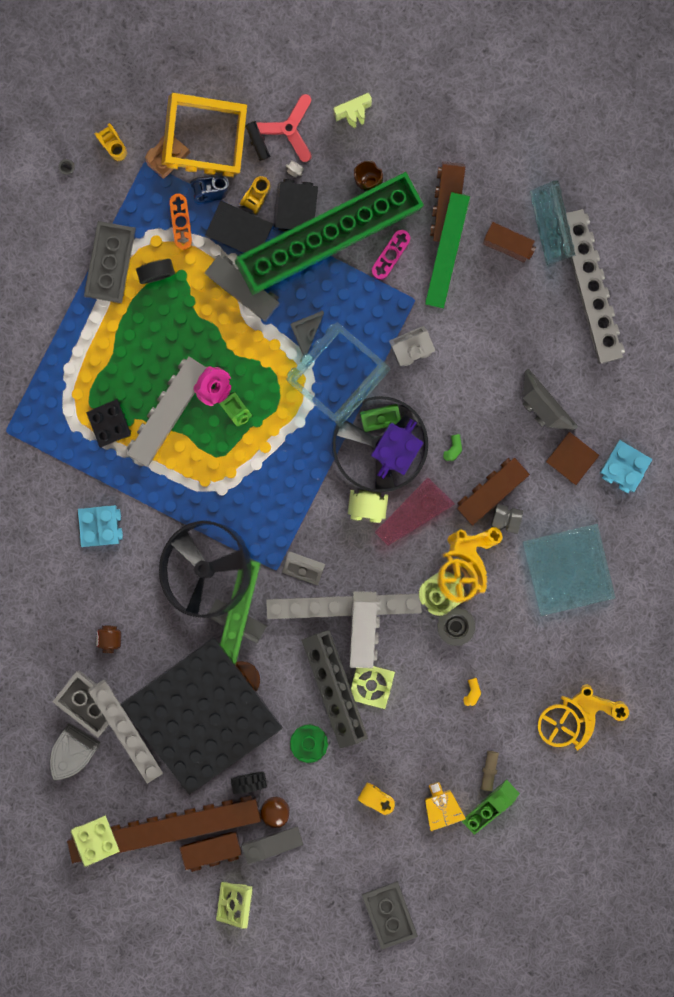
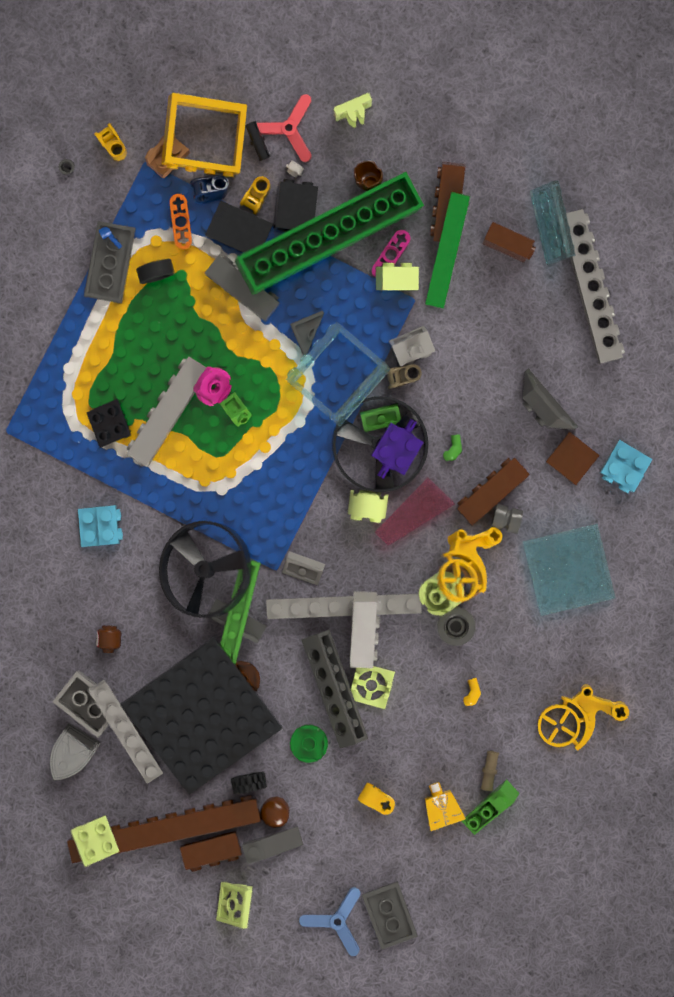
(105, 232): none -> blue hand
(341, 929): none -> medium blue piece
(397, 278): none -> yellowish green brick
(401, 376): none -> dark tan piece

